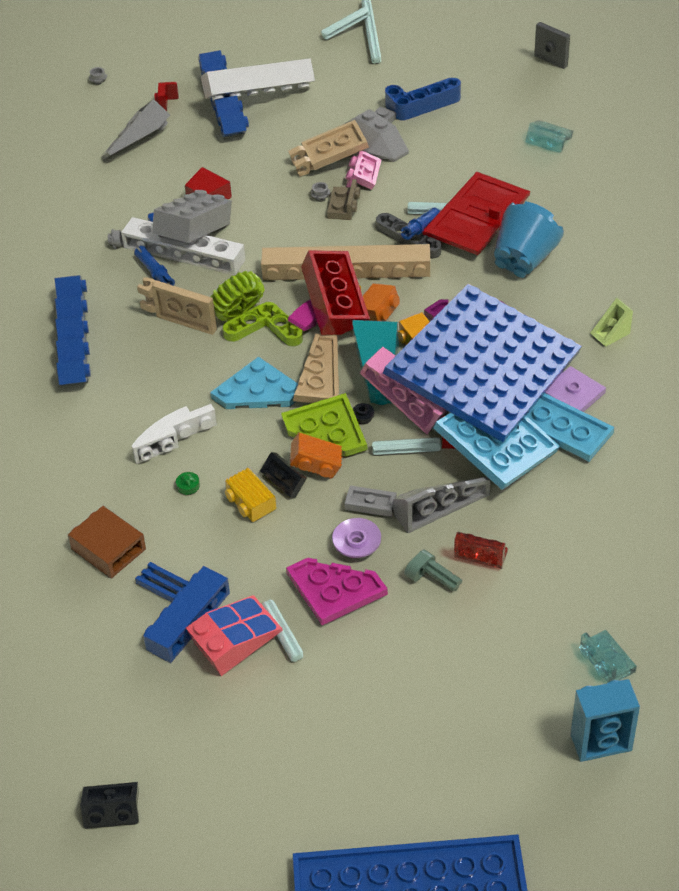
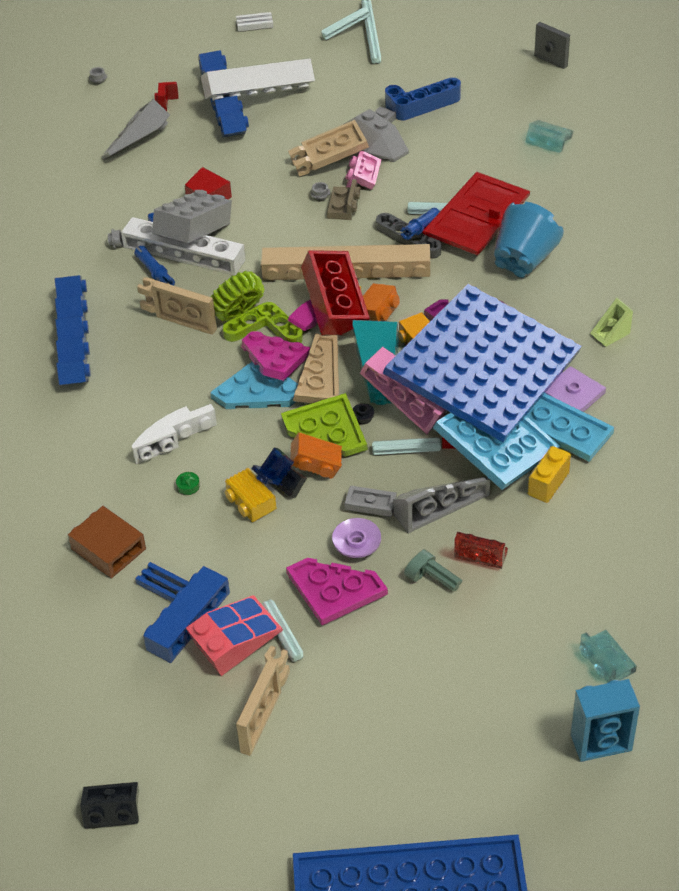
(254, 21): none -> white tile
(262, 700): none -> tan tile
(273, 468): none -> clear blue bracket
(274, 355): none -> dark pink plate
(549, 474): none -> yellow brick

